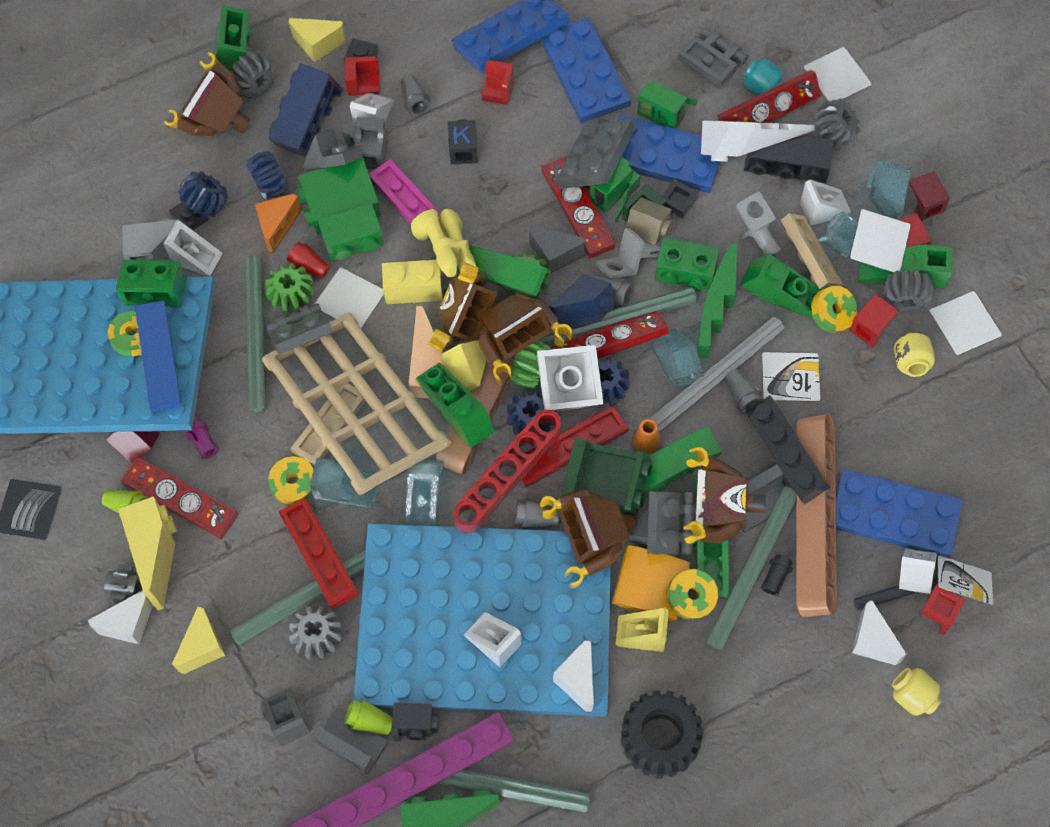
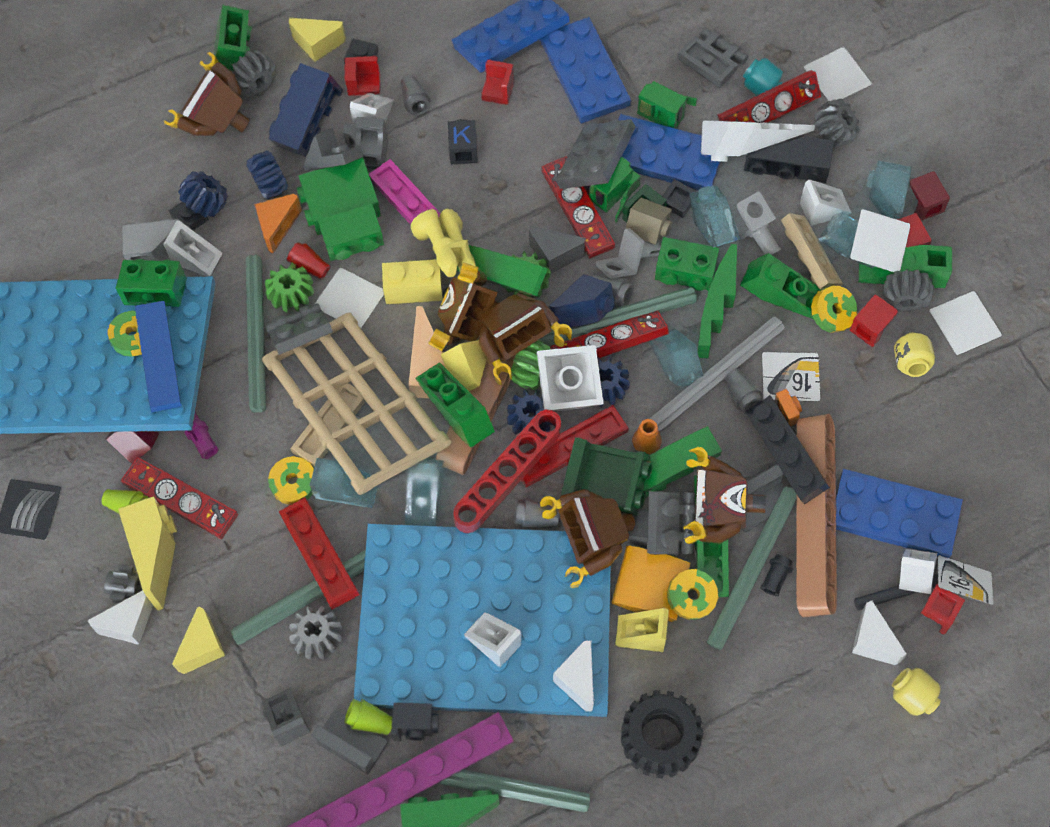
(713, 216): none -> clear light blue slope
(789, 406): none -> orange plate

